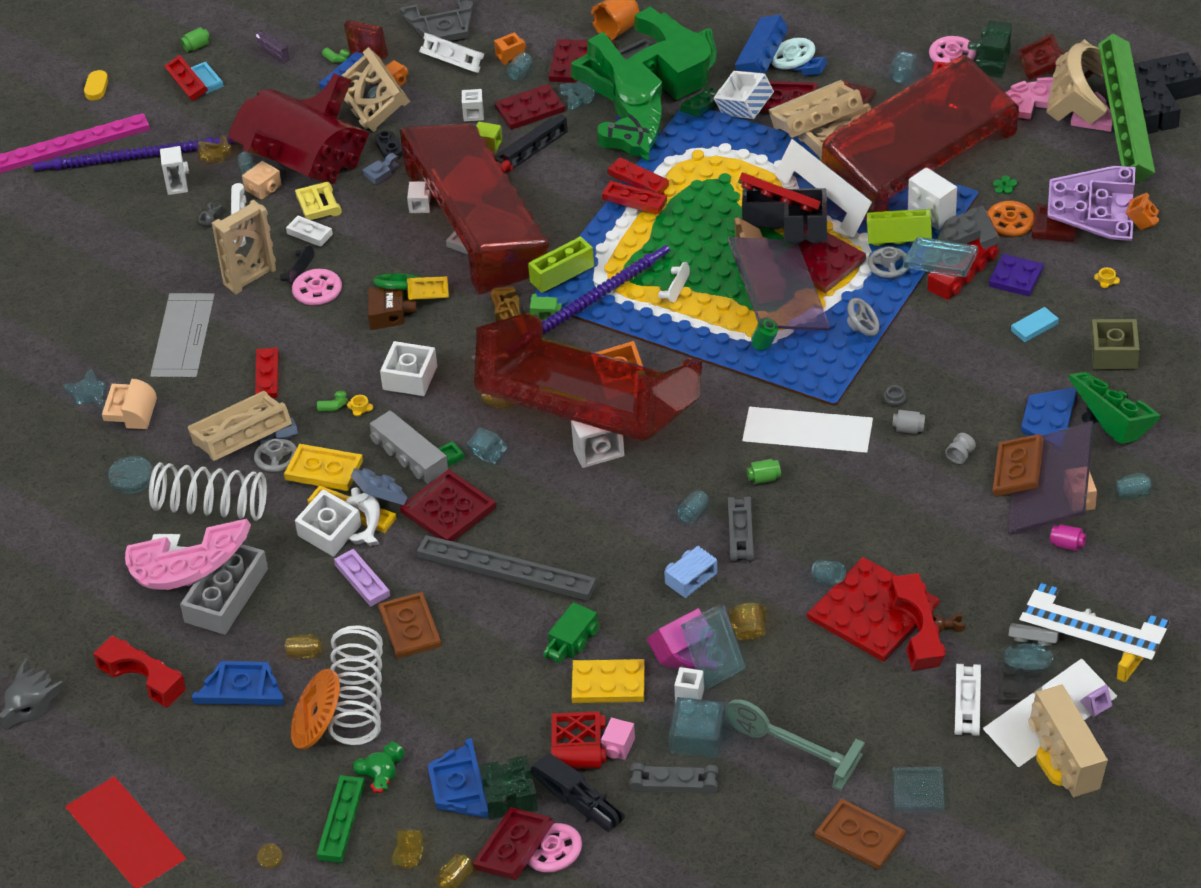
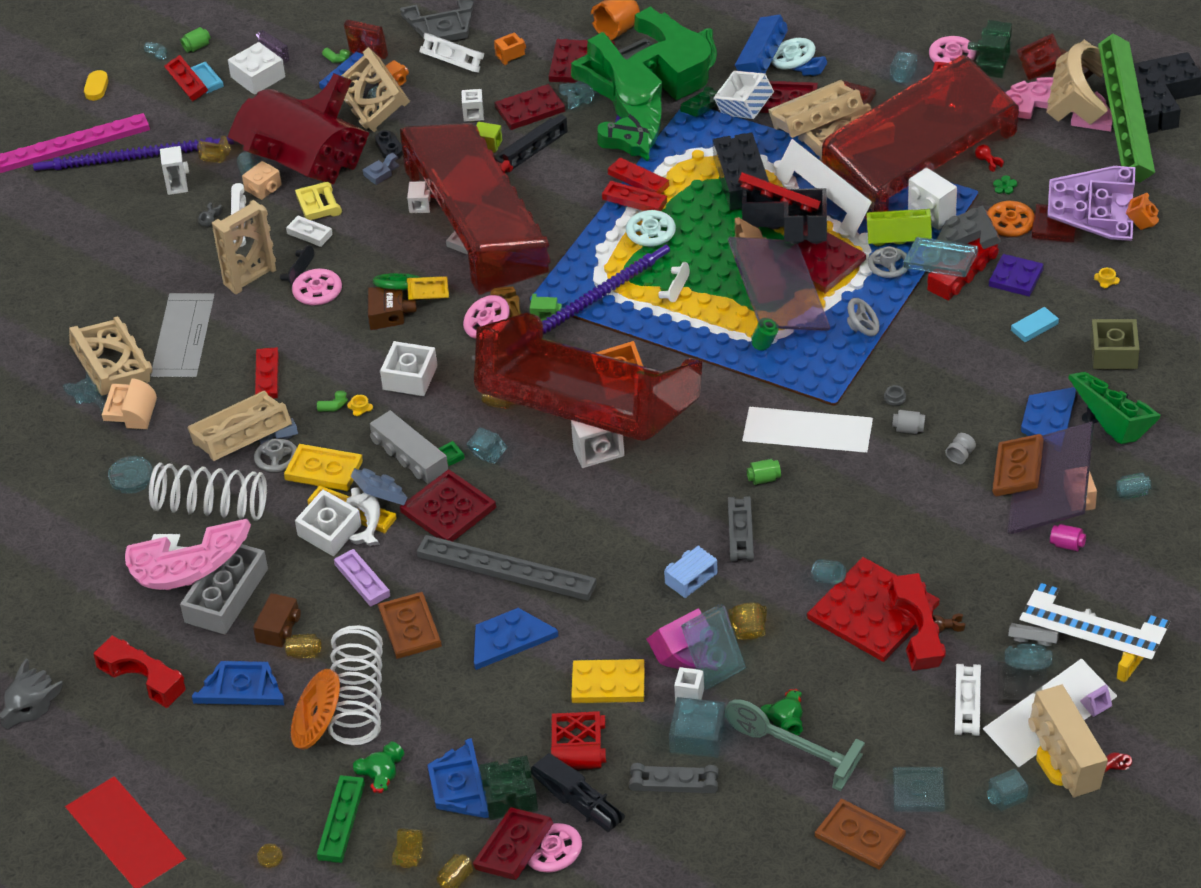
(89, 337): none -> tan fence
(157, 48): none -> clear light blue arm
(256, 68): none -> white brick
(276, 620): none -> reddish brown brick
(486, 314): none -> bright pink plate
(508, 636): none -> blue wing
(519, 66): clear light blue brick -> none
(561, 264): lime brick -> none
(571, 633): green brick -> none
(618, 738): bright pink brick -> none
(650, 227): none -> light aqua plate
(692, 506): clear light blue brick -> none
(731, 159): none -> black piece
(786, 712): none -> green animal
(983, 152): none -> red arm
(1007, 790): none -> clear light blue brick
(1118, 761): none -> red arm

